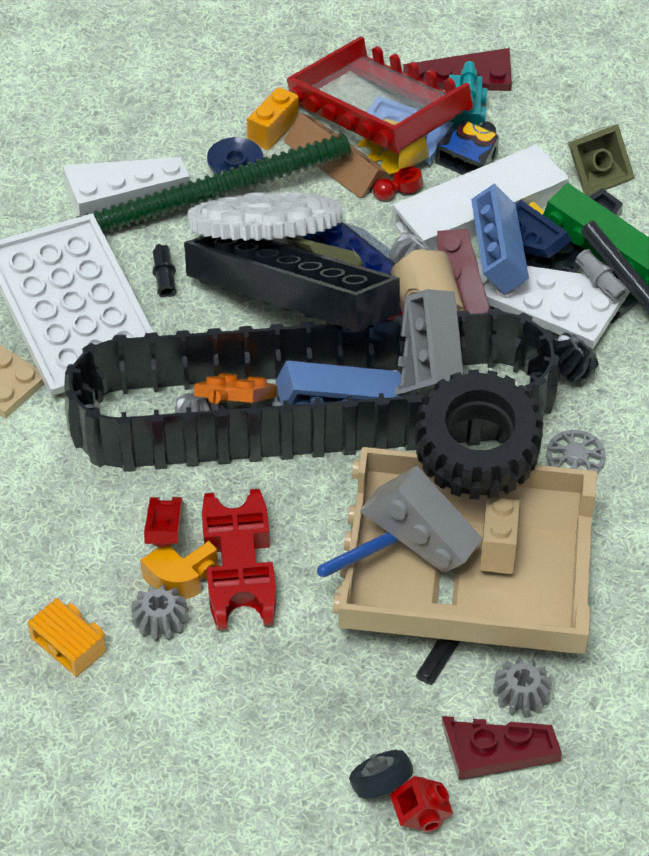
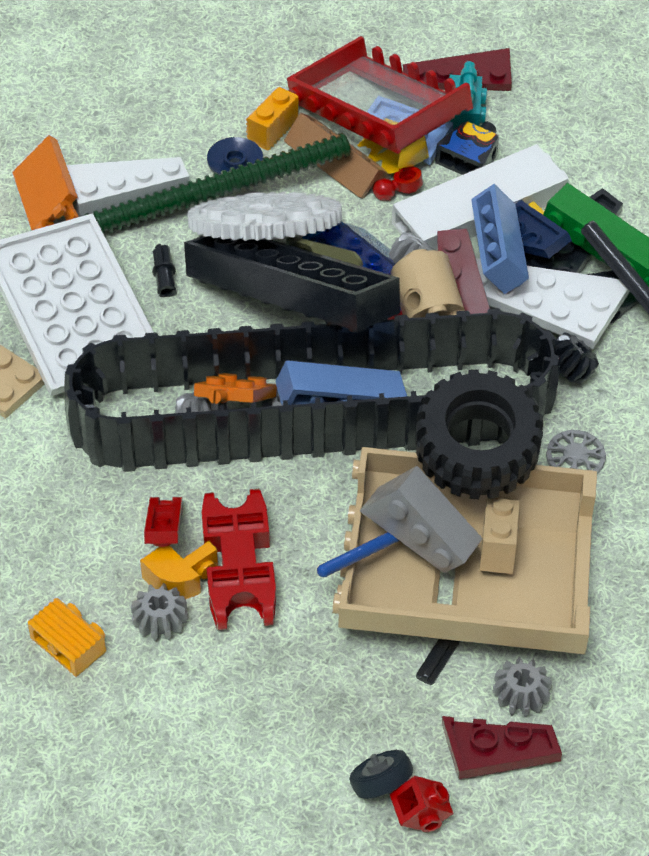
(45, 185): none -> orange tile
(431, 341): light grey wedge -> none
(601, 159): olive slope -> none
(601, 276): light grey pin -> none

